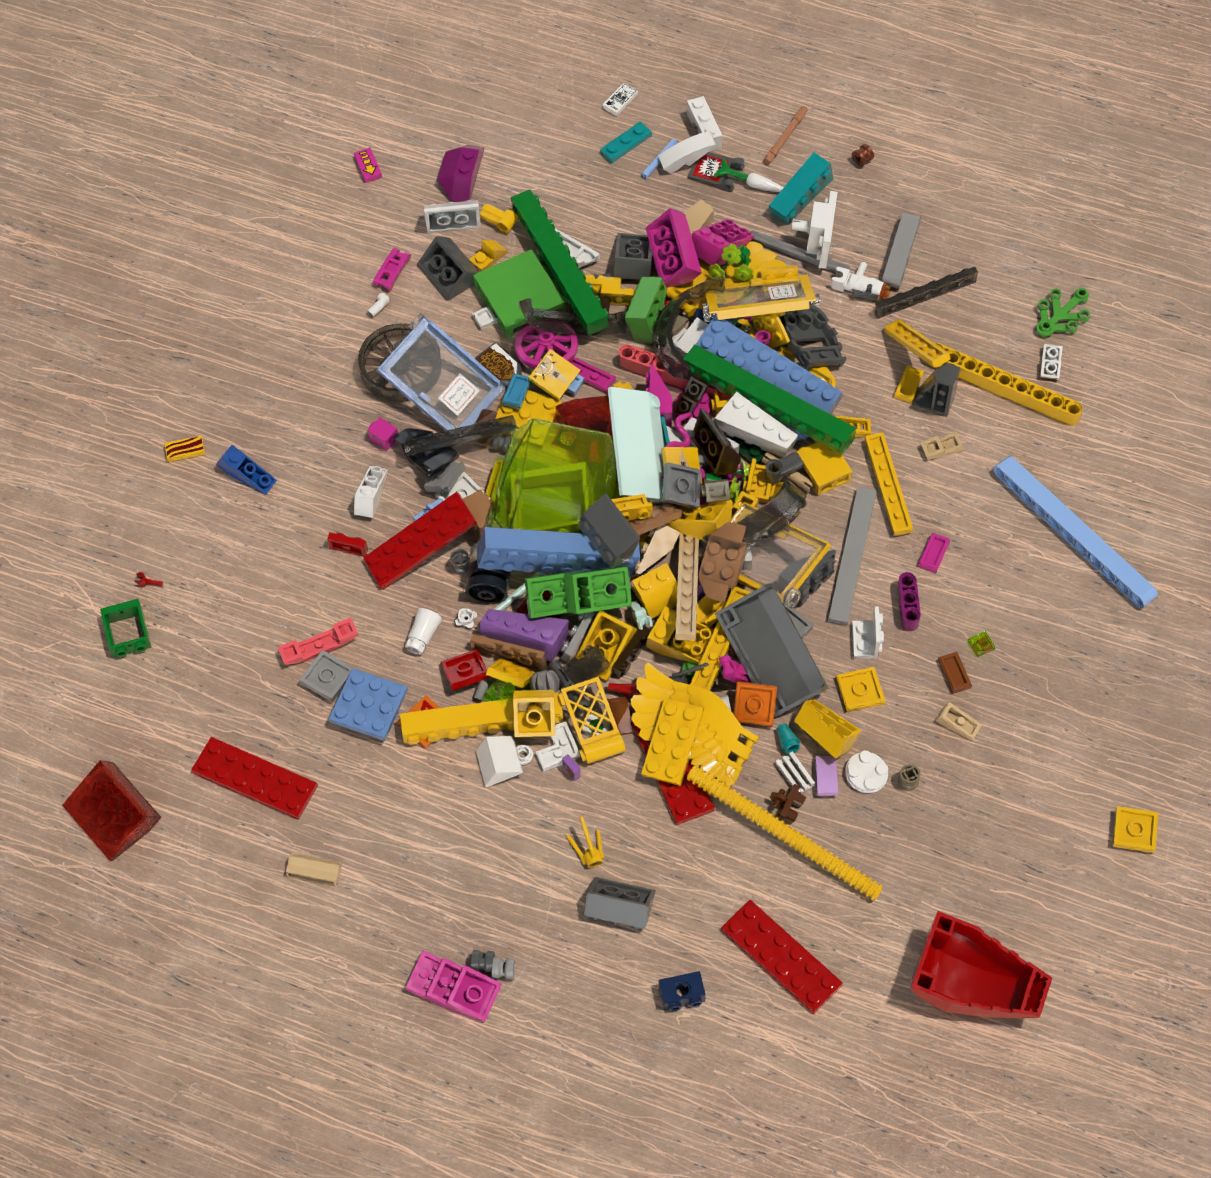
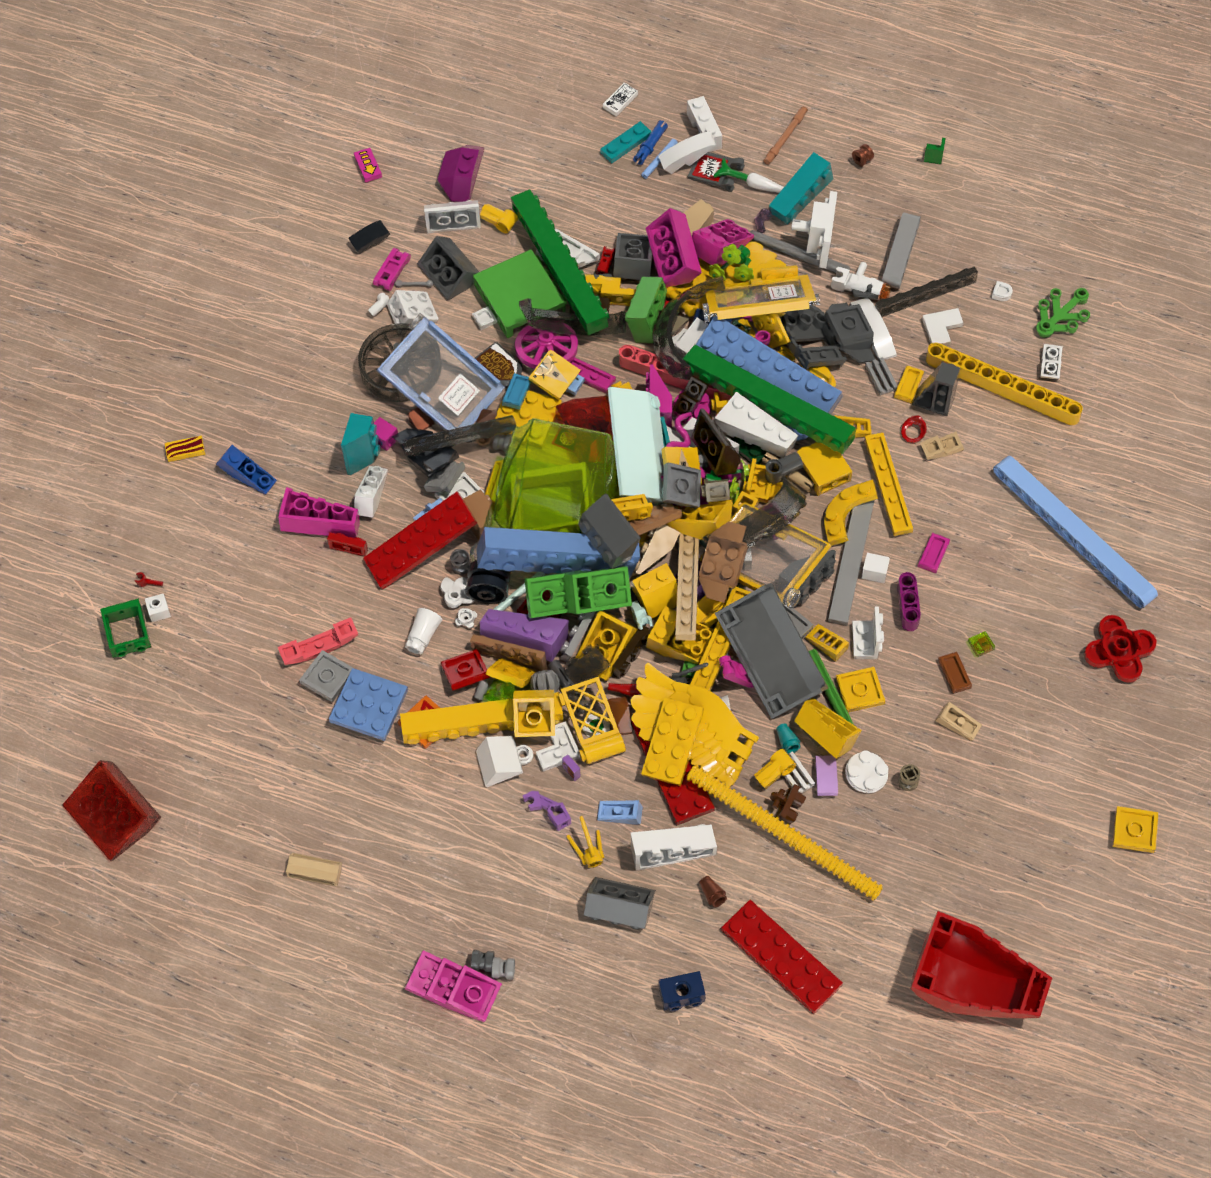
(157, 607): none -> white plate
(254, 778): red plate -> none
(316, 516): none -> dark pink wedge
(359, 443): none -> teal slope
(368, 235): none -> black slope
(399, 283): none -> light grey hinge
(406, 306): none -> white bracket
(420, 419): none -> copper slope
(455, 592): none -> white plate
(488, 255): yellow slope -> none
(540, 801): none -> medium lavender piece
(605, 262): none -> red bar
(620, 811): none -> light blue slope
(646, 147): none -> blue pin
(672, 846): none -> white wedge
(713, 892): none -> copper cone
(755, 703): orange tile -> none
(760, 218): none -> arm
(779, 765): none -> yellow piece
(831, 693): none -> bright green axle
(834, 654): none -> yellow slope
(841, 505): none -> yellow plate
(851, 330): none -> dark grey piece
(869, 366): none -> light grey tile
(875, 567): none -> white panel
(882, 342): none -> white slope
(916, 420): none -> red piece
(917, 343): yellow plate -> none
(934, 153): none -> green panel
(938, 324): none -> white tile
(1002, 291): none -> white tile
(1120, 648): none -> red plant

